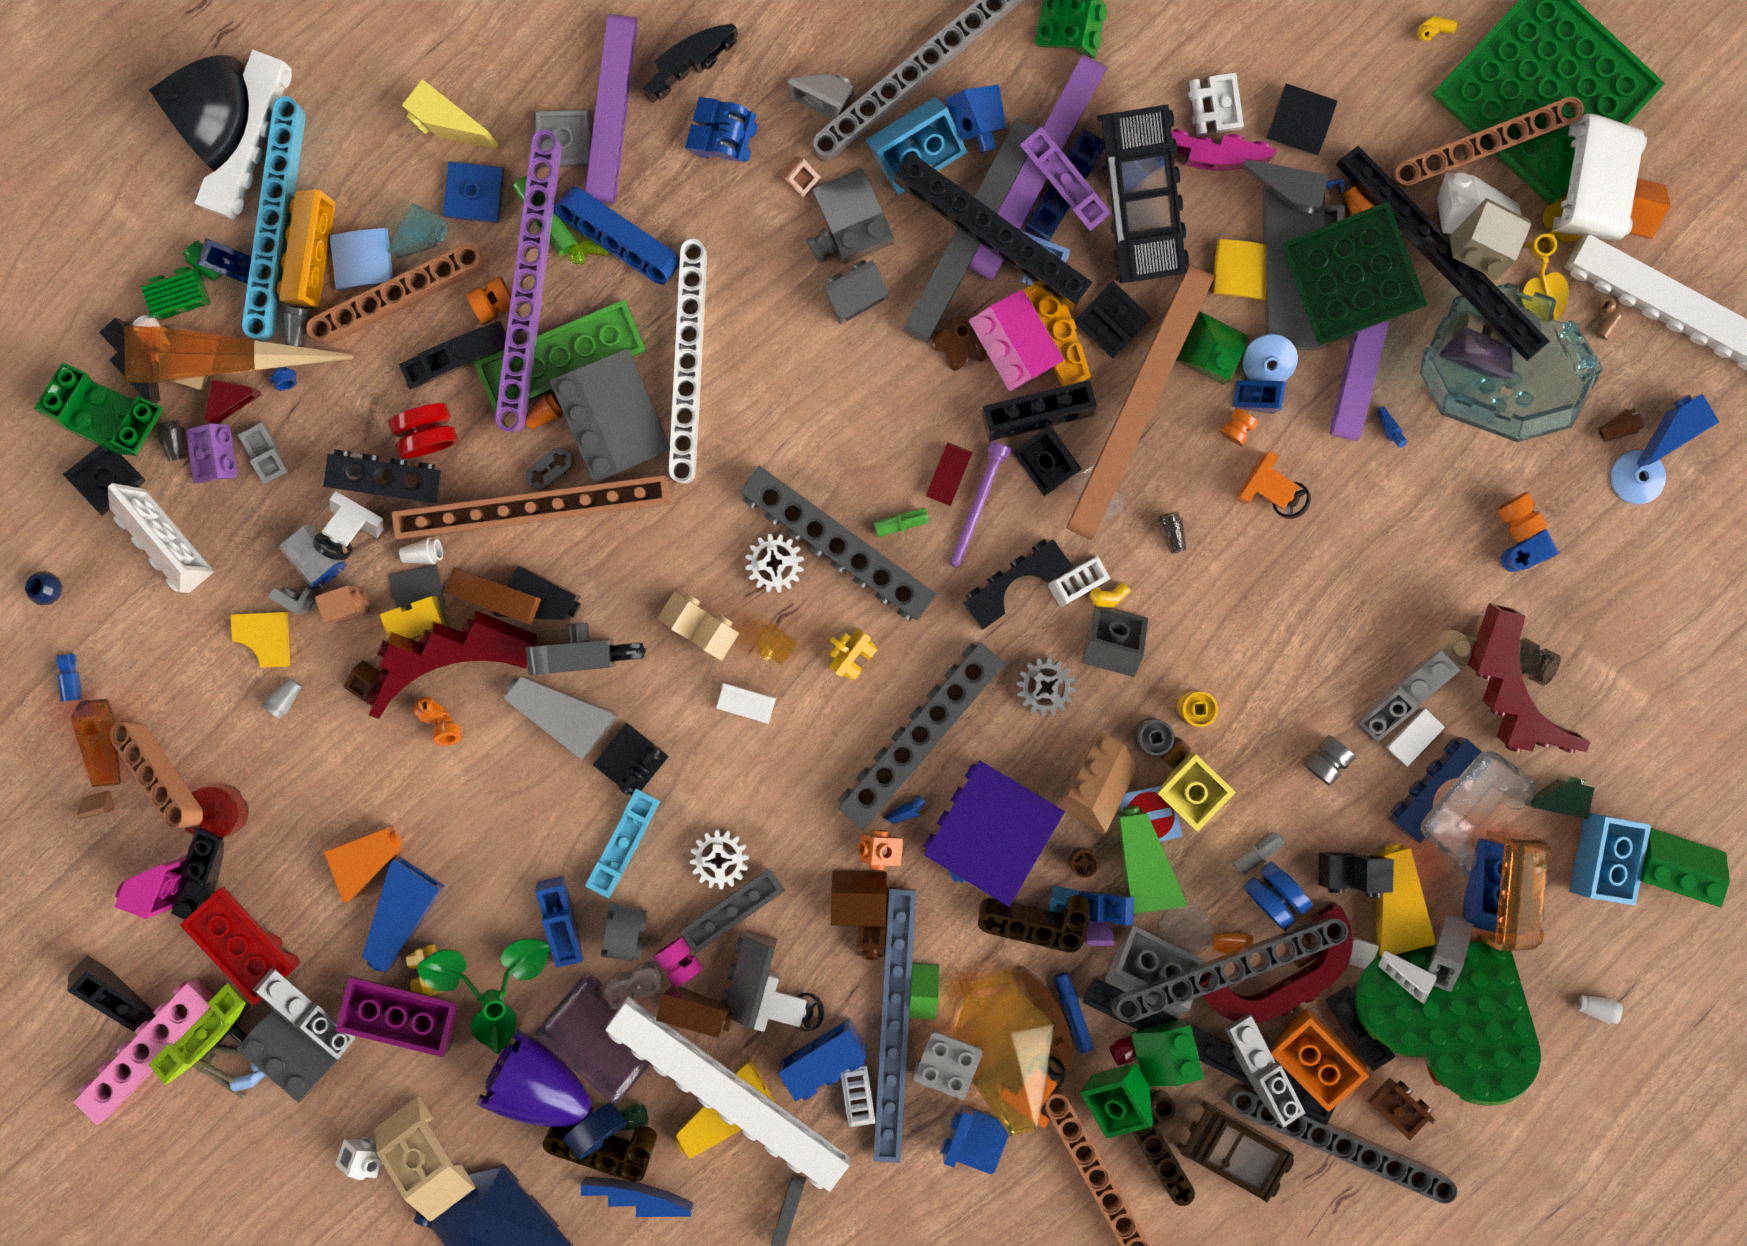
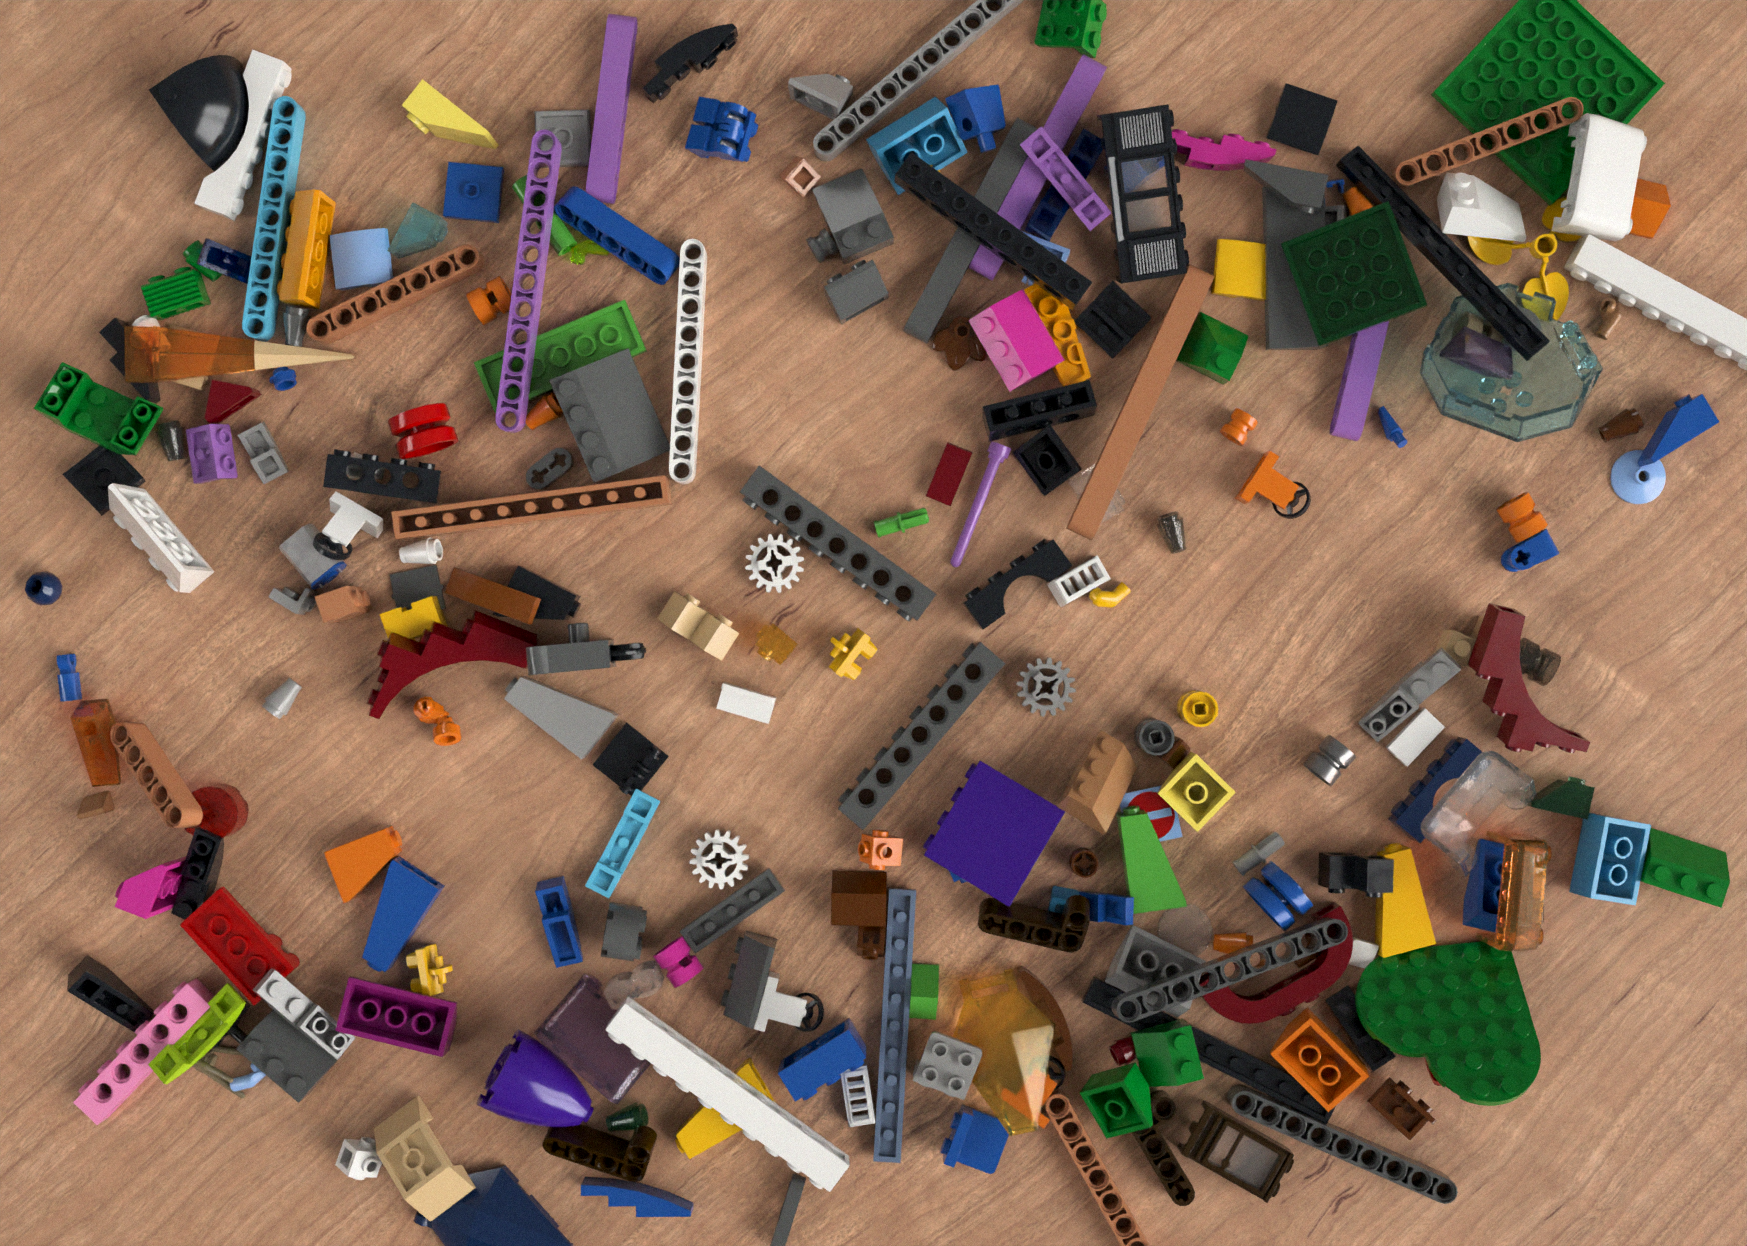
(266, 635): yellow tile -> none
(362, 680): reddish brown slope -> none
(453, 354): black slope -> none
(495, 1021): green plant -> none
(594, 1129): dark blue slope -> none
(694, 1012): reddish brown slope -> none
(906, 811): blue bar -> none
(1069, 999): blue axle -> none
(1099, 934): medium lavender slope -> none
(1115, 640): dark grey slope -> none
(1224, 100): white plate -> none
(1259, 395): blue slope -> none
(1263, 1072): light grey slope -> none
(1269, 348): light blue dish -> none
(1409, 976): white slope -> none
(1435, 25): yellow arm -> none
(1450, 951): light grey slope -> none
(1490, 238): dark tan slope -> none
(1601, 1008): white cone -> none

